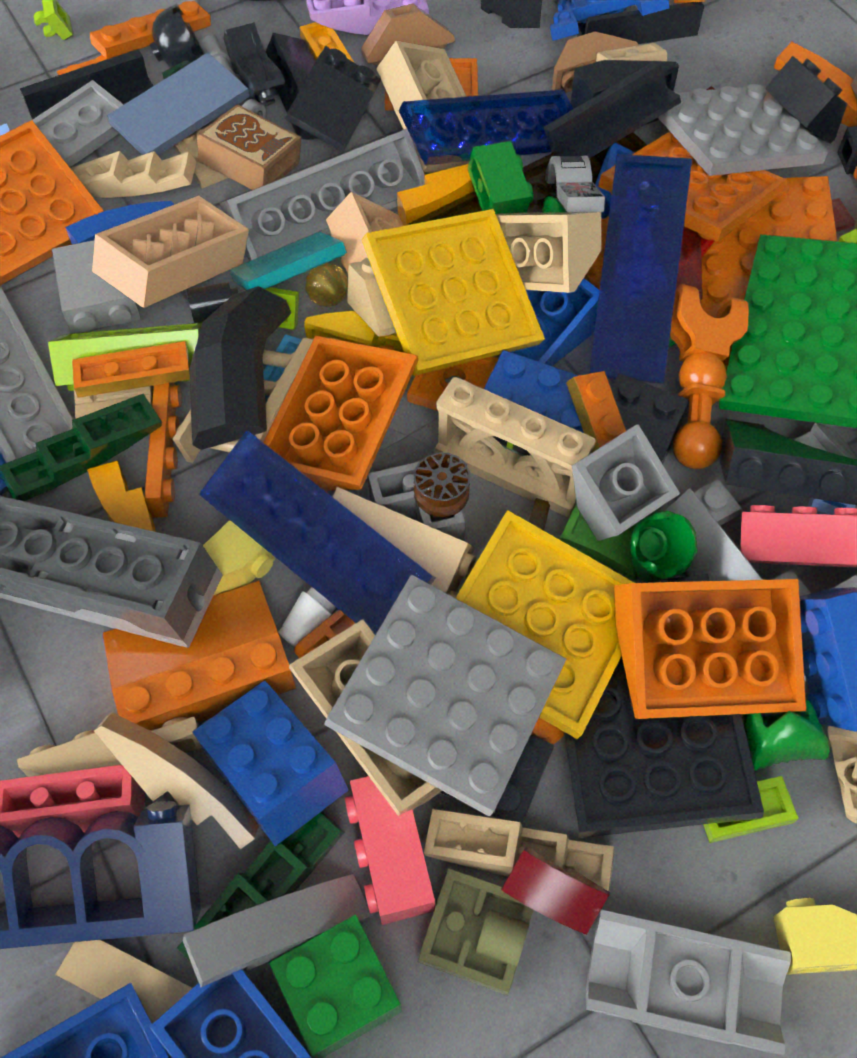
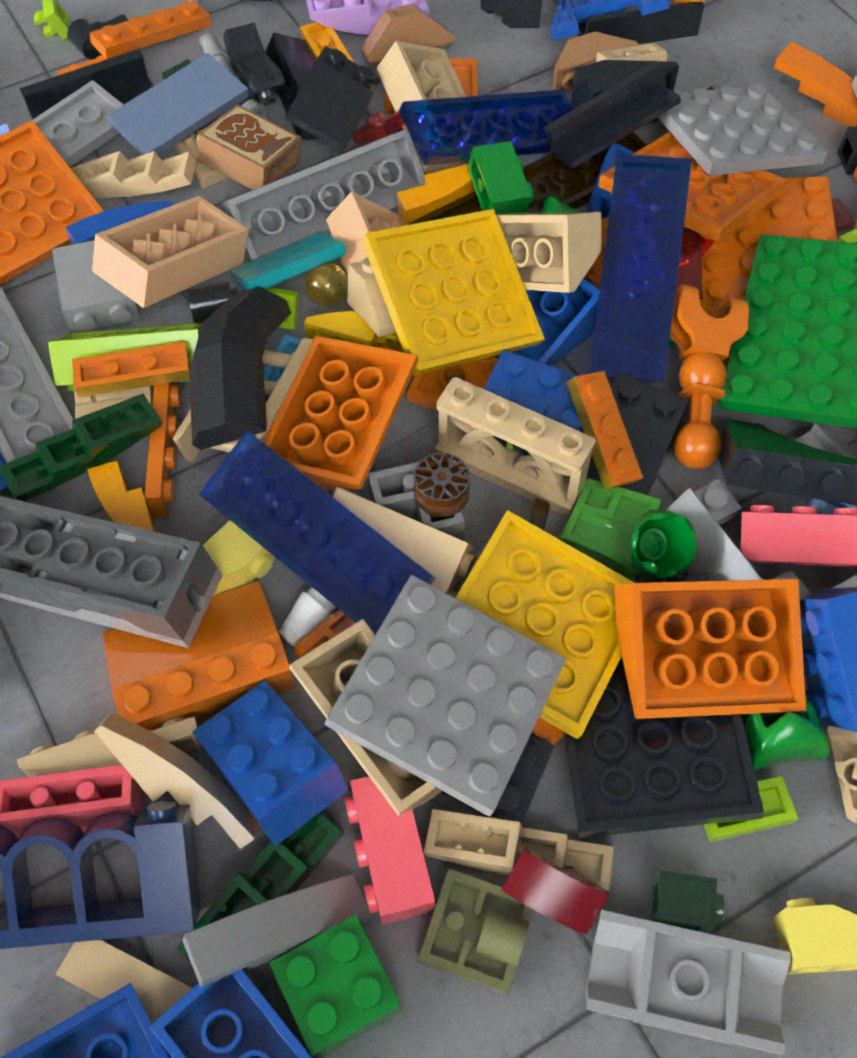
(80, 31): none -> black pin
(174, 38): black cylinder -> none
(378, 126): none -> clear red plate
(575, 184): light grey piece -> none
(621, 484): light grey slope -> none
(686, 901): none -> clear green brick
(809, 98): black slope -> none

